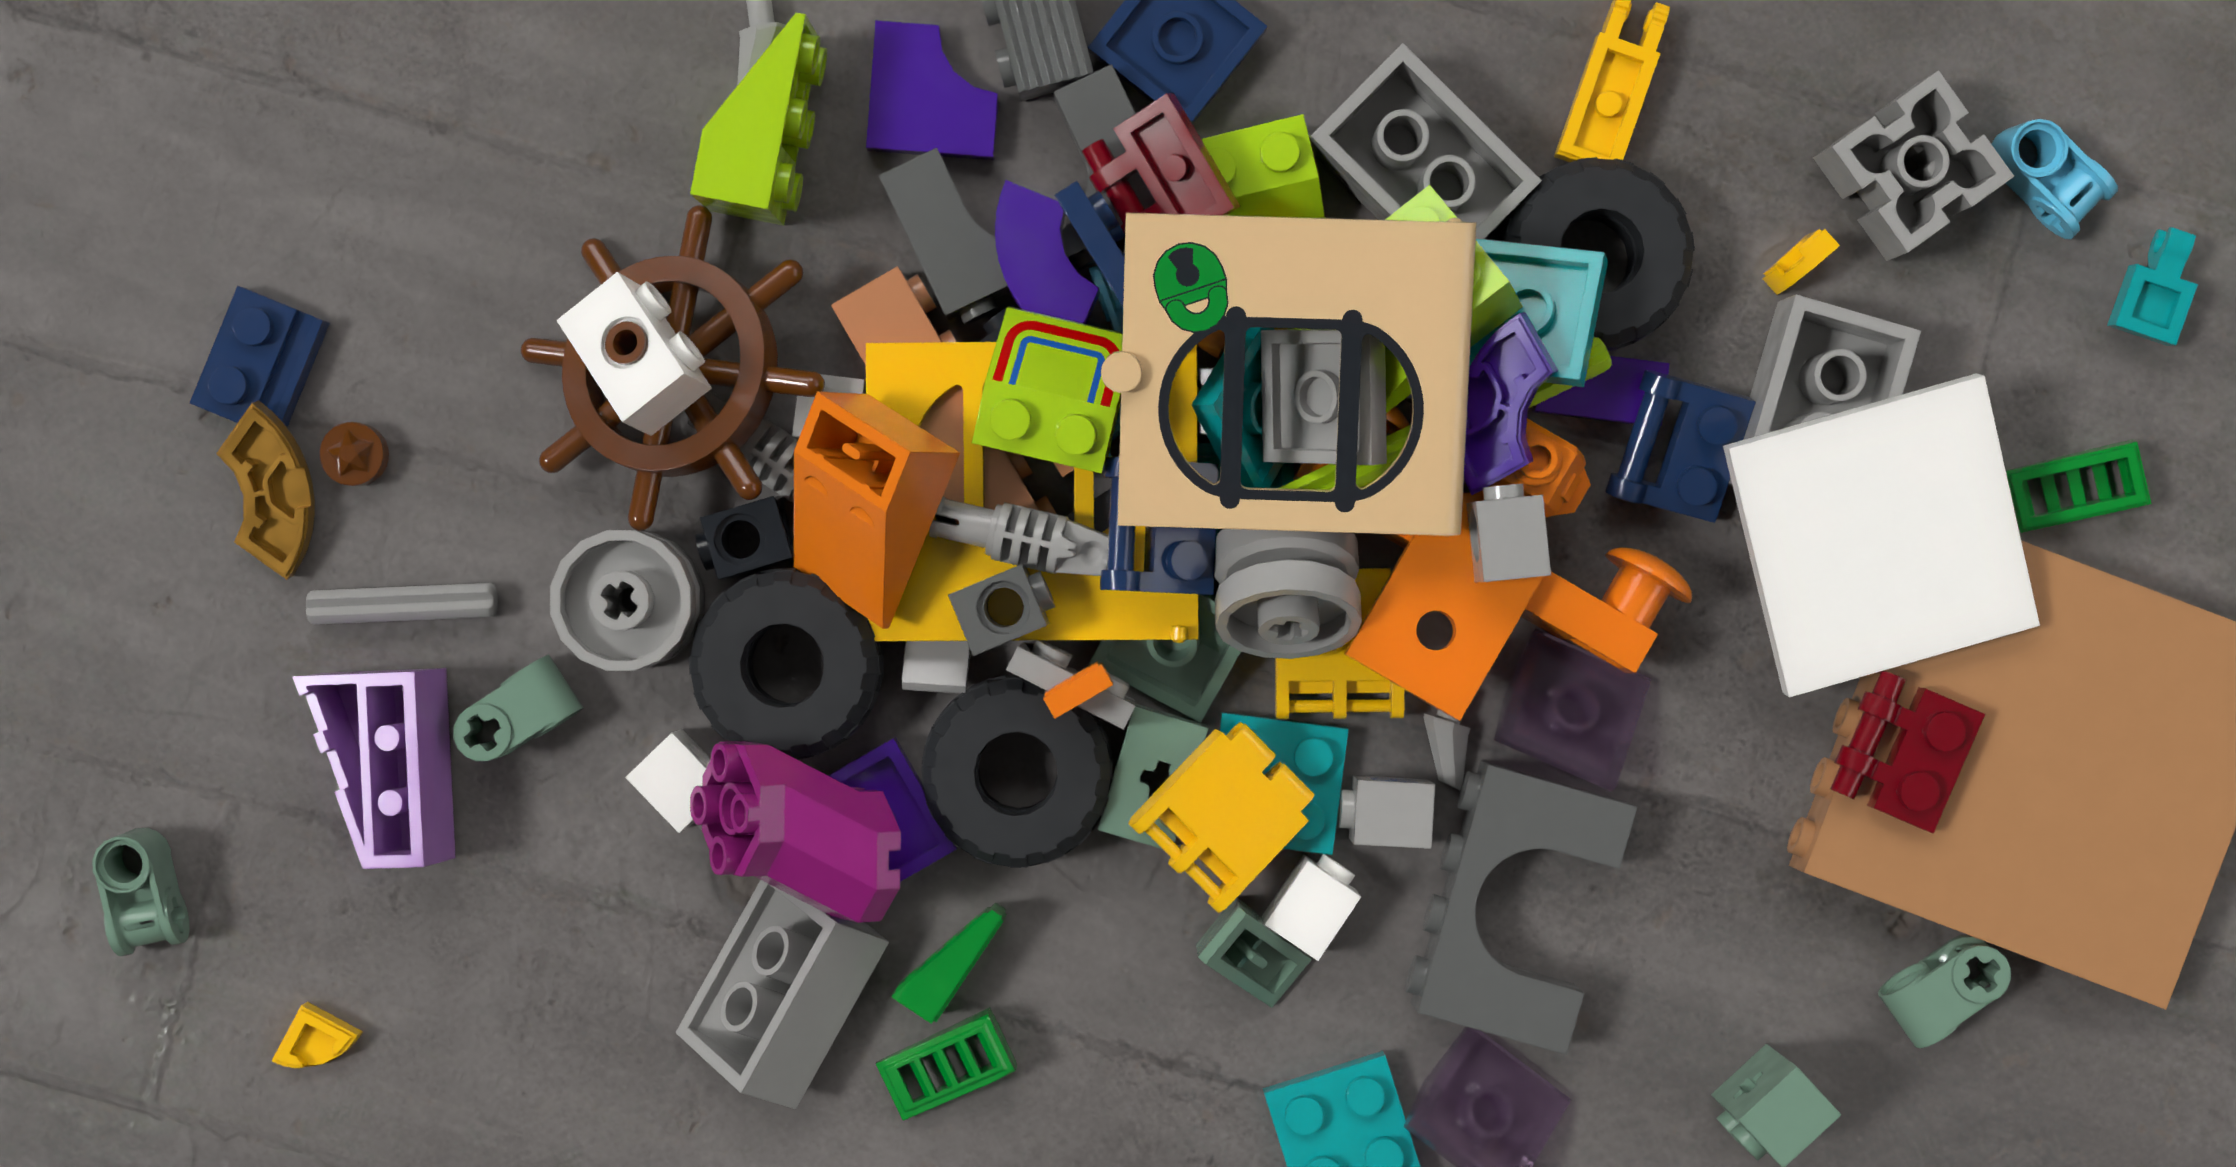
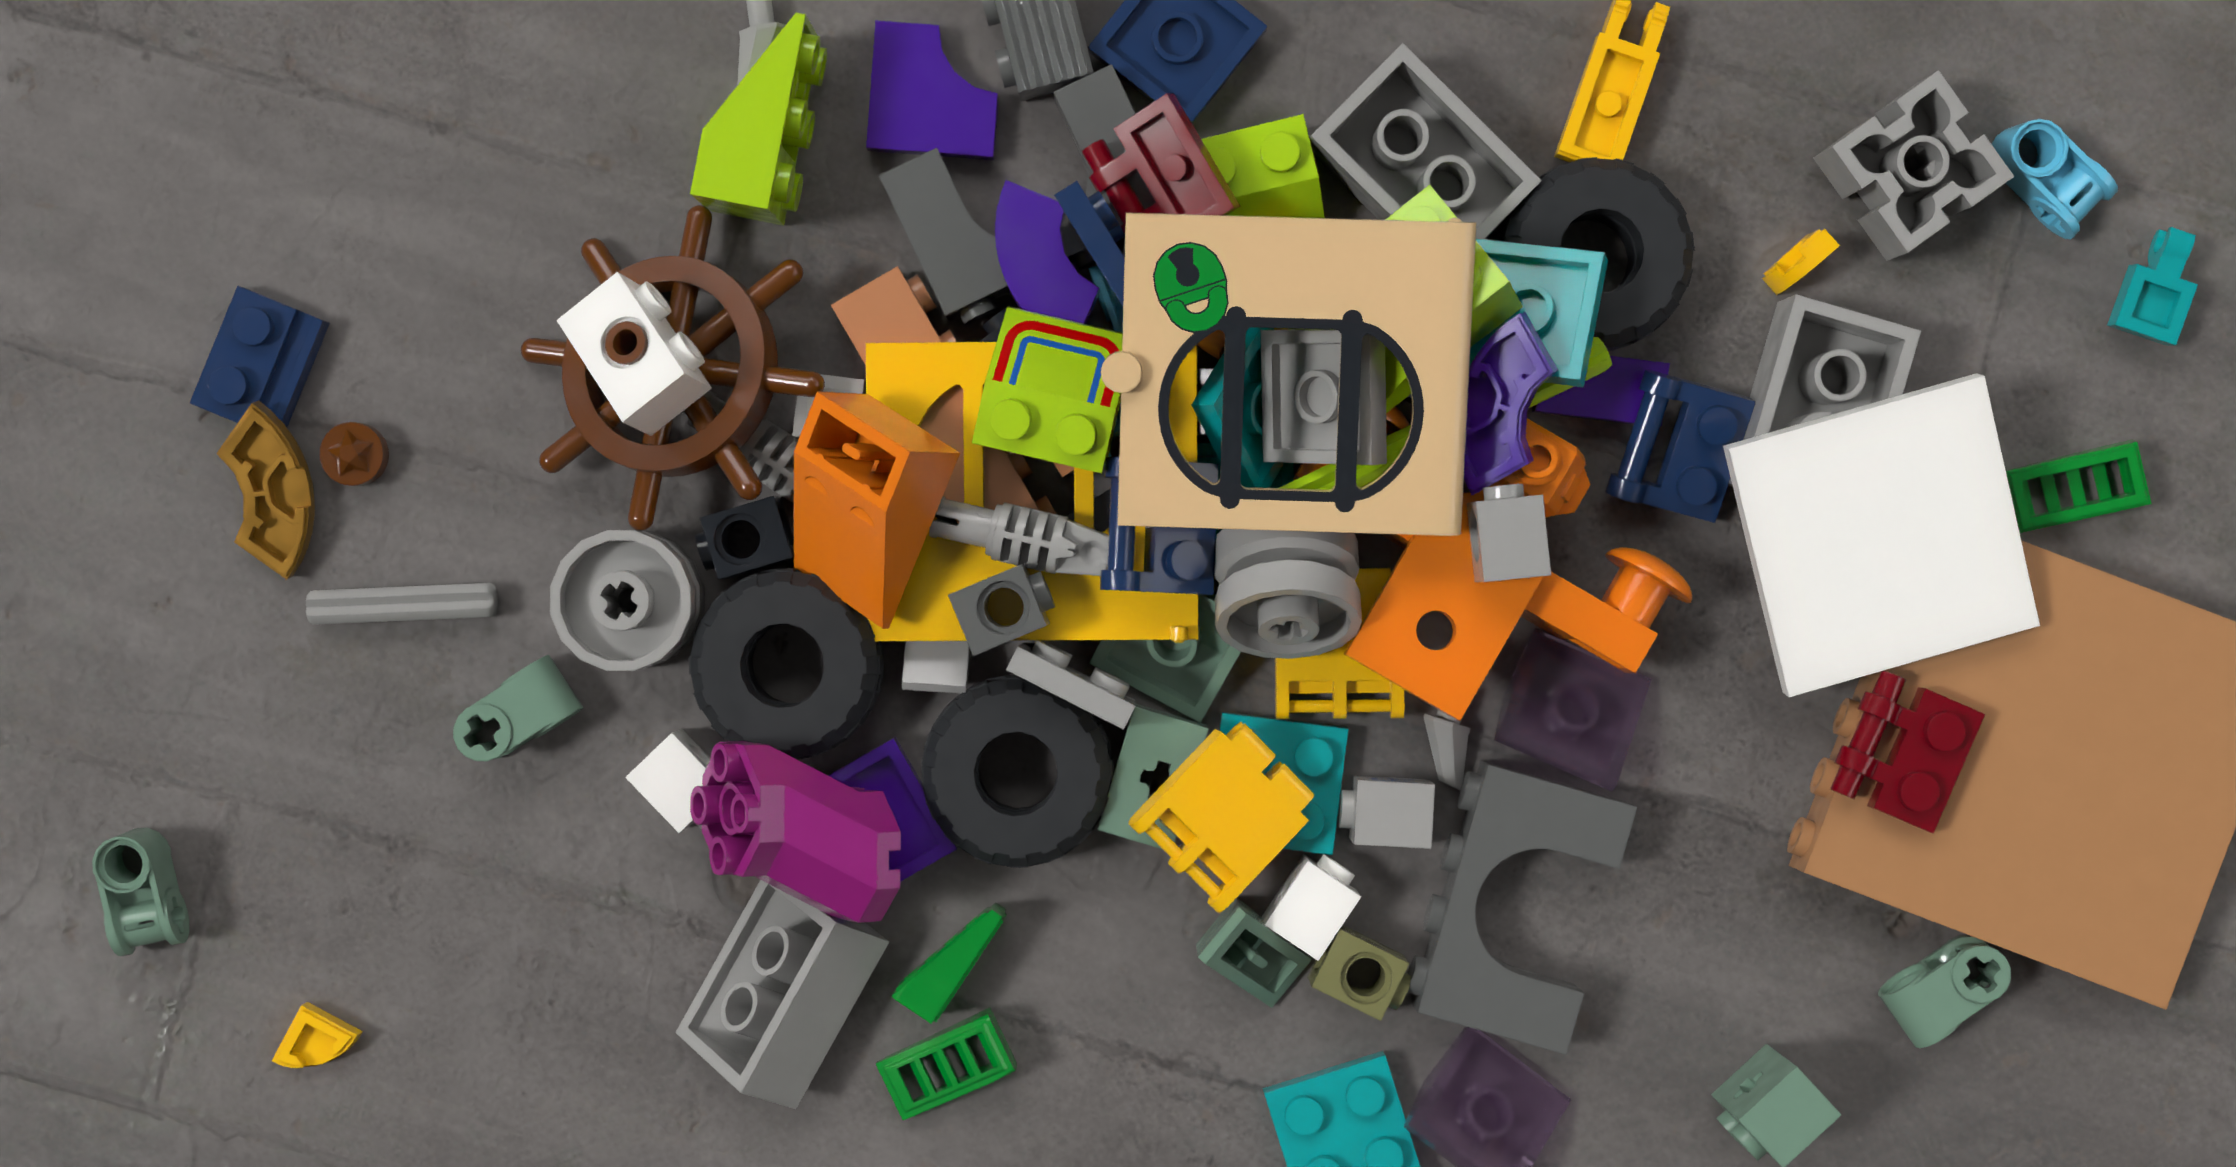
(389, 759): medium lavender wedge -> none
(1077, 689): orange tile -> none
(1347, 946): none -> olive brick

